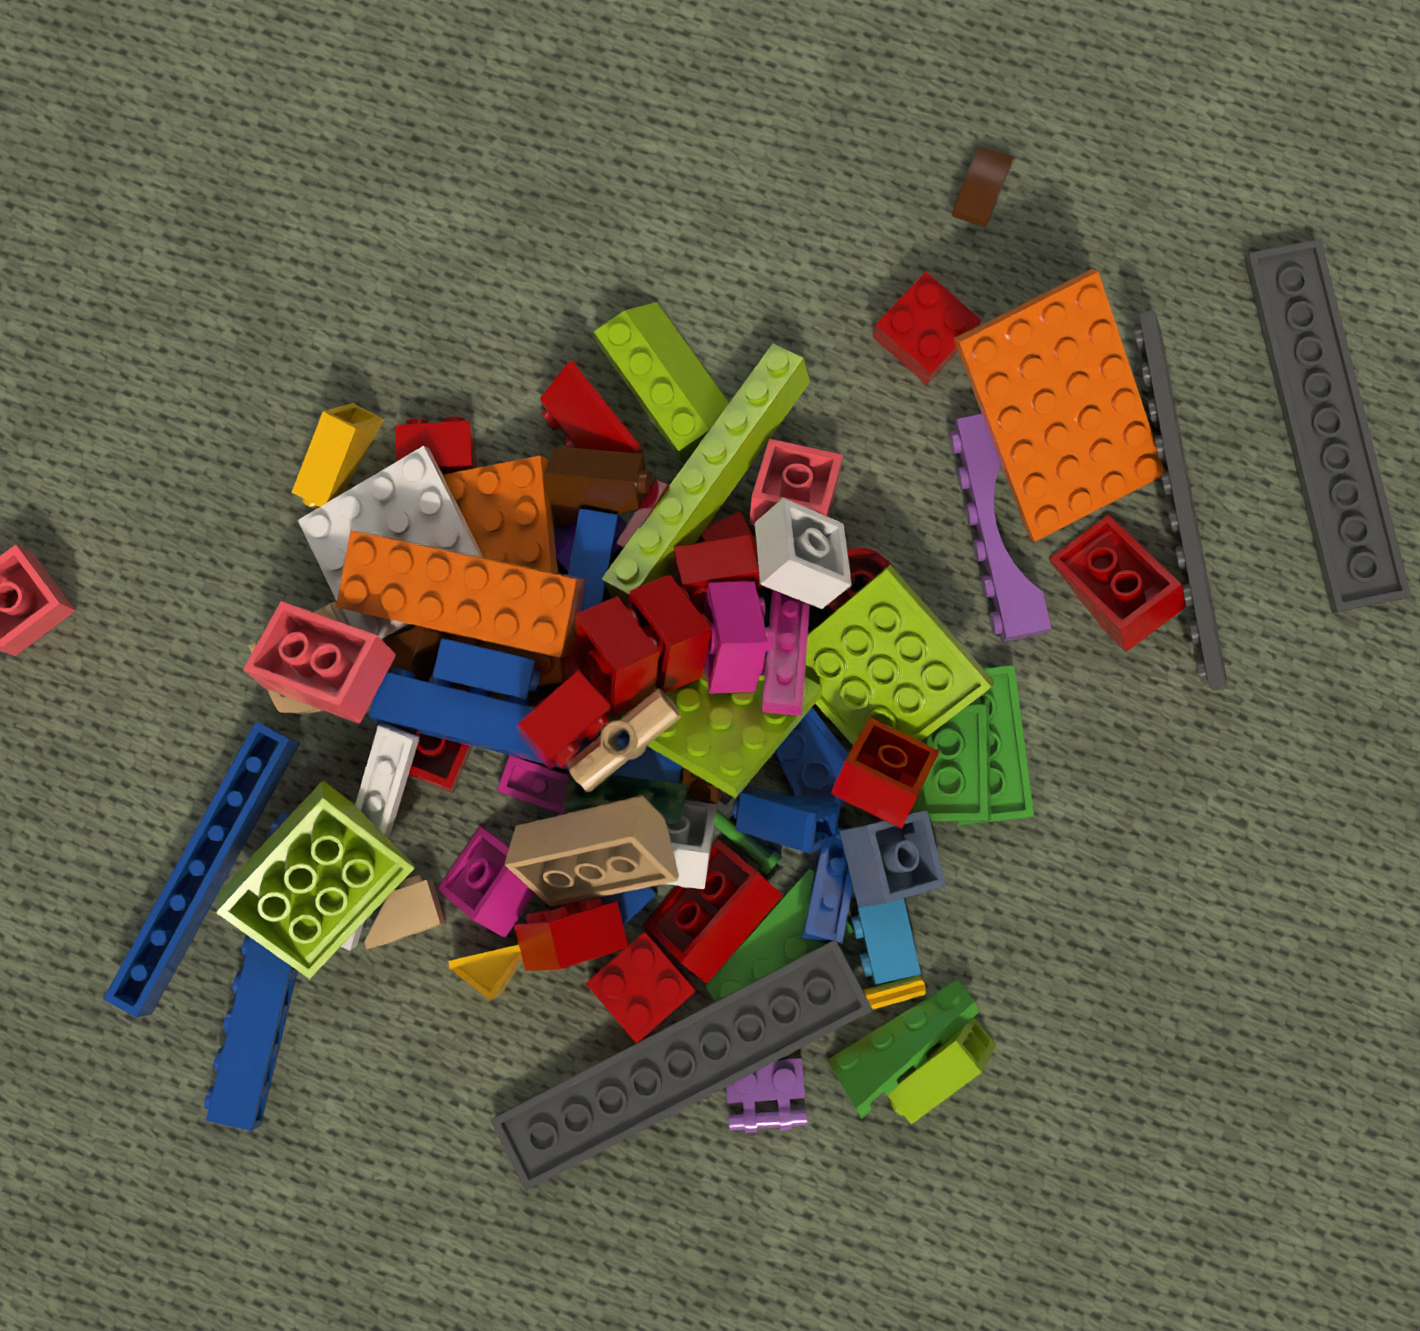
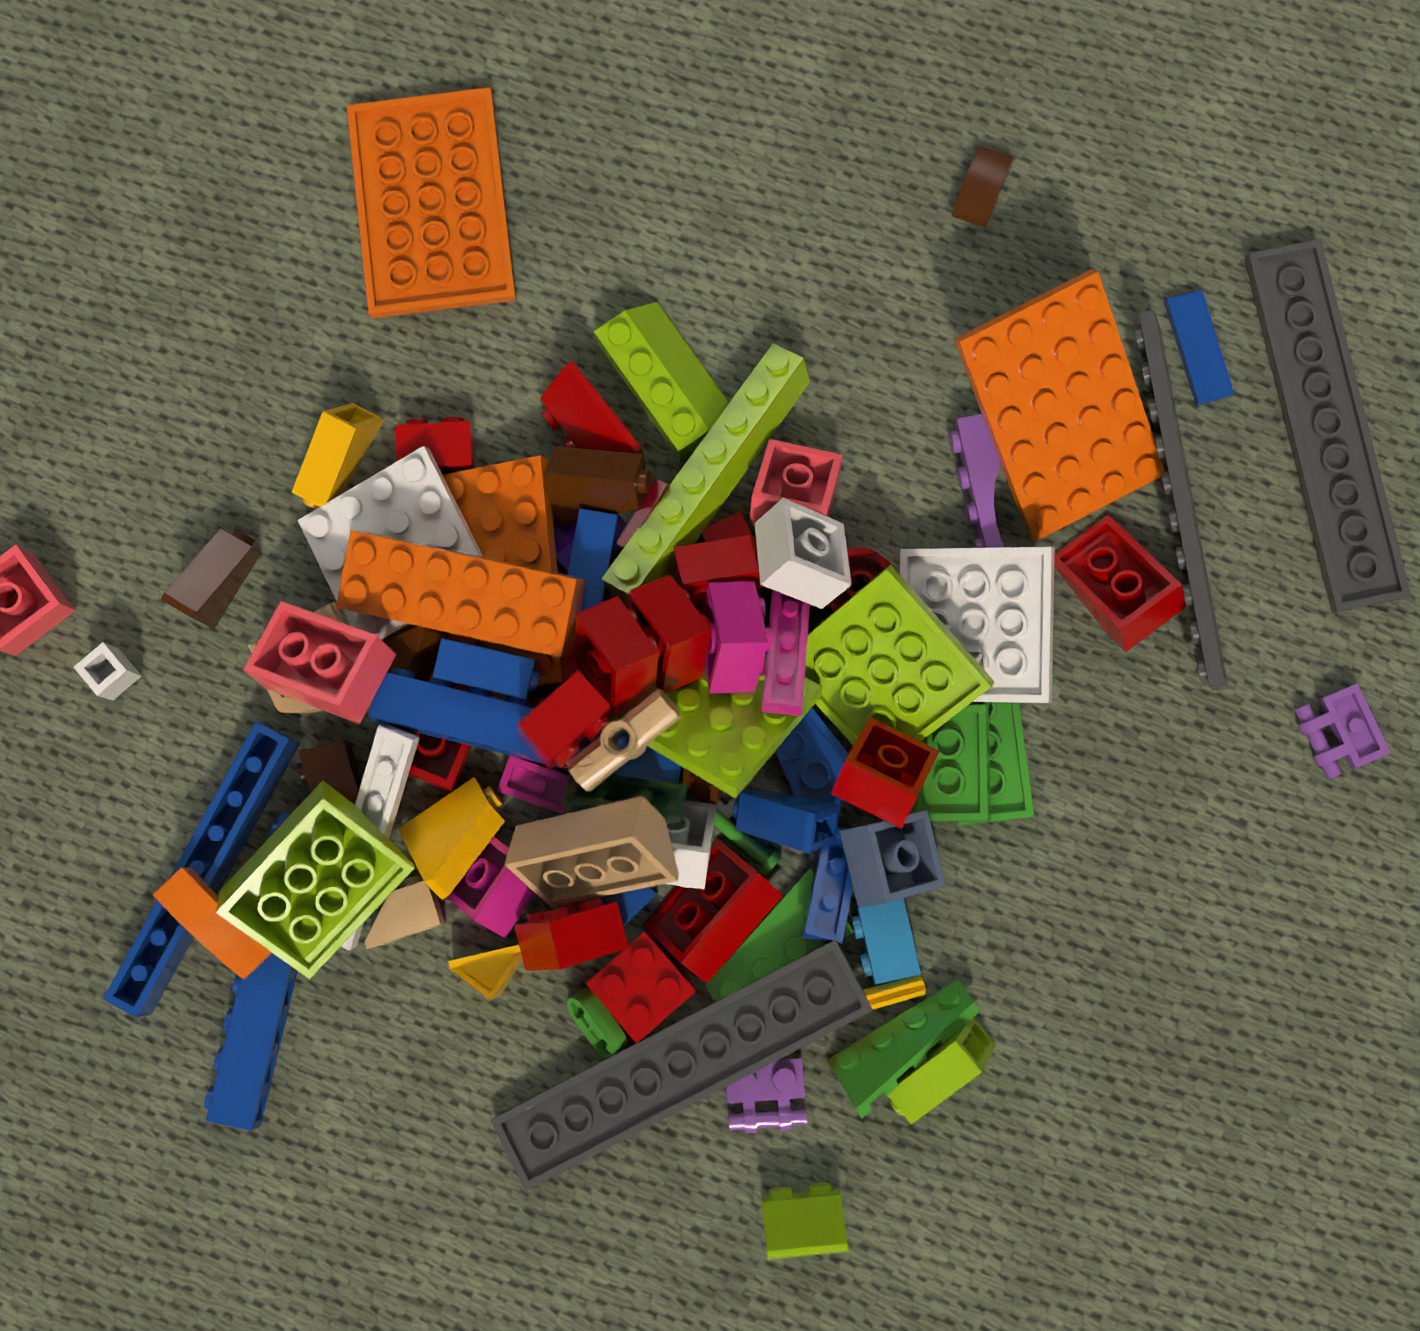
(107, 671): none -> white brick
(195, 907): none -> orange slope
(213, 577): none -> reddish brown slope
(332, 764): none -> reddish brown slope
(431, 203): none -> orange plate
(452, 834): none -> yellow slope
(596, 1023): none -> bright green beam
(804, 1222): none -> lime slope
(924, 326): red brick -> none
(996, 608): none -> white plate
(1199, 347): none -> blue tile
(1352, 726): none -> medium lavender plate

